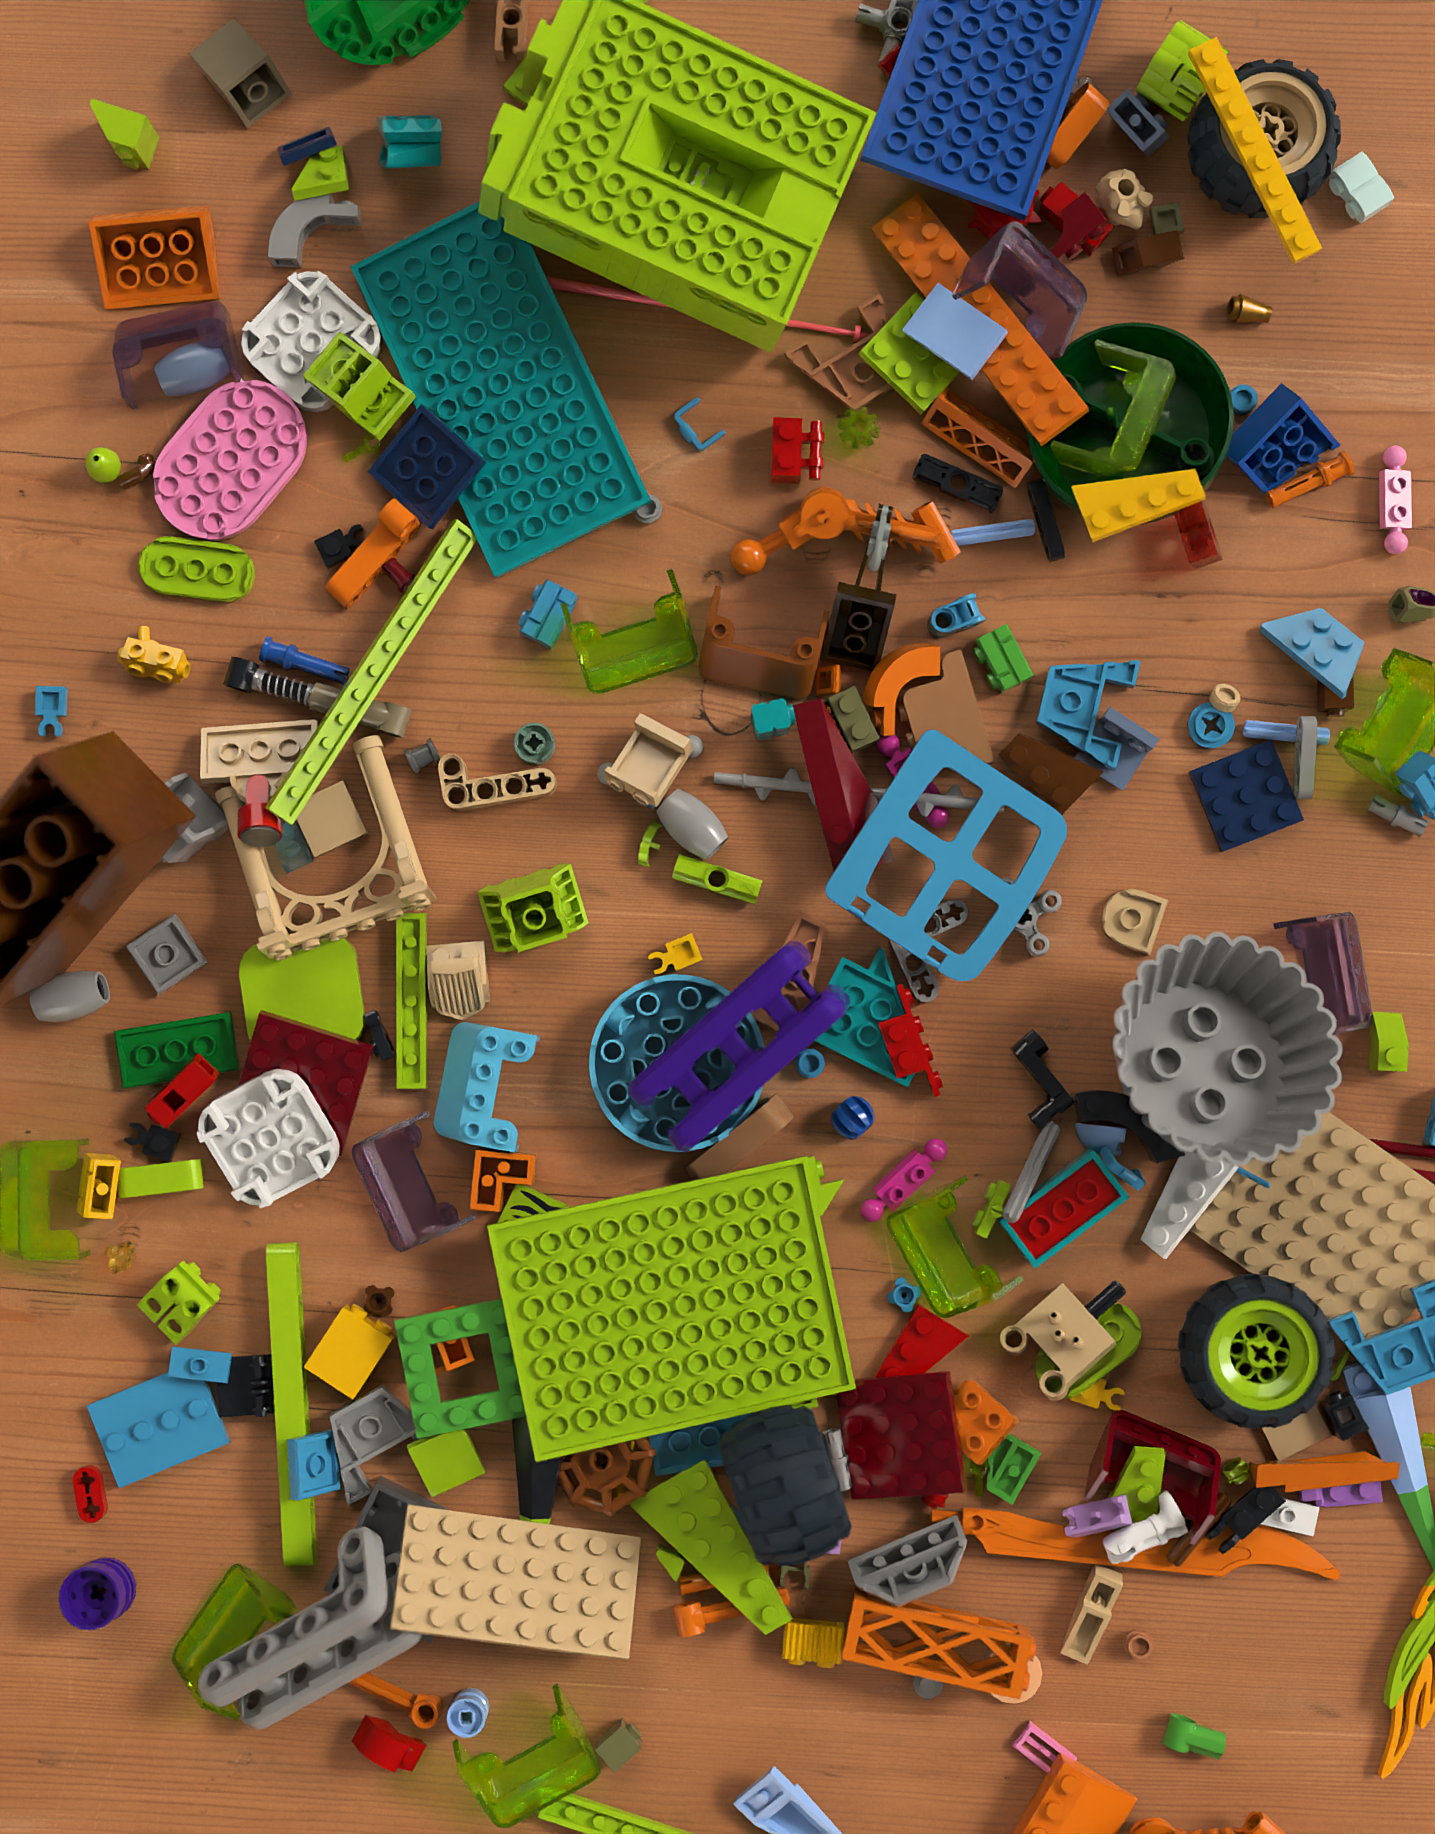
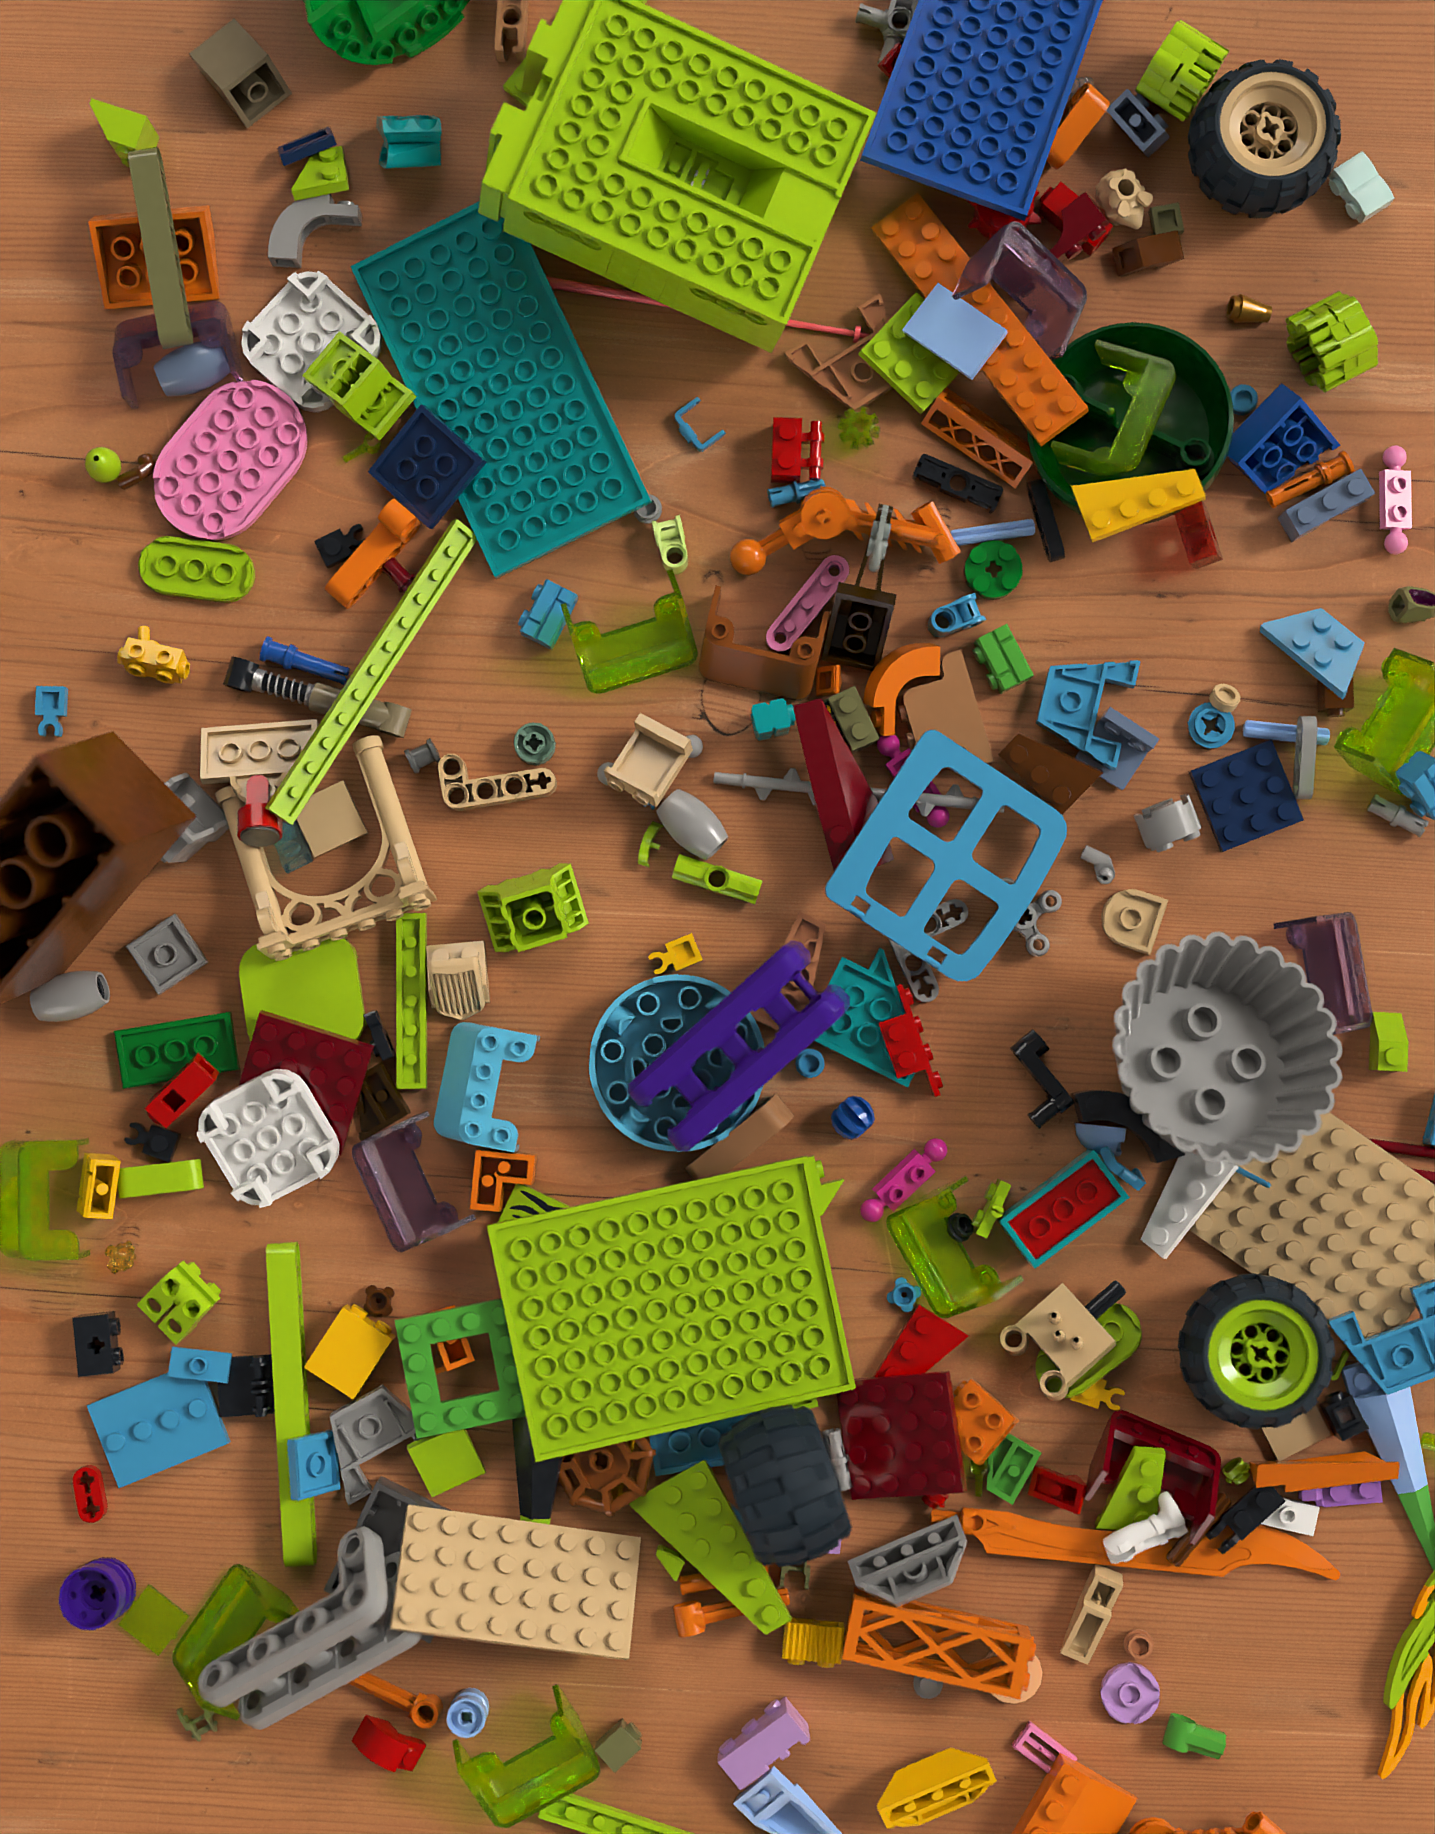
(91, 1357): none -> black brick
(154, 1620): none -> clear neon green piece
(160, 248): none -> olive beam
(189, 1724): none -> olive piece
(379, 1102): none -> dark brown wing
(671, 539): none -> yellowish green piece
(763, 1742): none -> lavender wedge
(792, 493): none -> dark azure axle
(807, 604): none -> bright pink plate
(934, 1787): none -> yellow wedge
(959, 1227): none -> black plate
(1003, 556): none -> green plate
(1031, 1172): light grey axle -> none
(1058, 1489): none -> red slope
(1097, 1516): lavender hinge -> none
(1102, 864): none -> light grey arm
(1129, 1693): none -> lavender tile
(1168, 822): none -> light grey brick
(1254, 150): yellow plate -> none
(1326, 504): none -> sand blue arch
(1337, 336): none -> lime piece

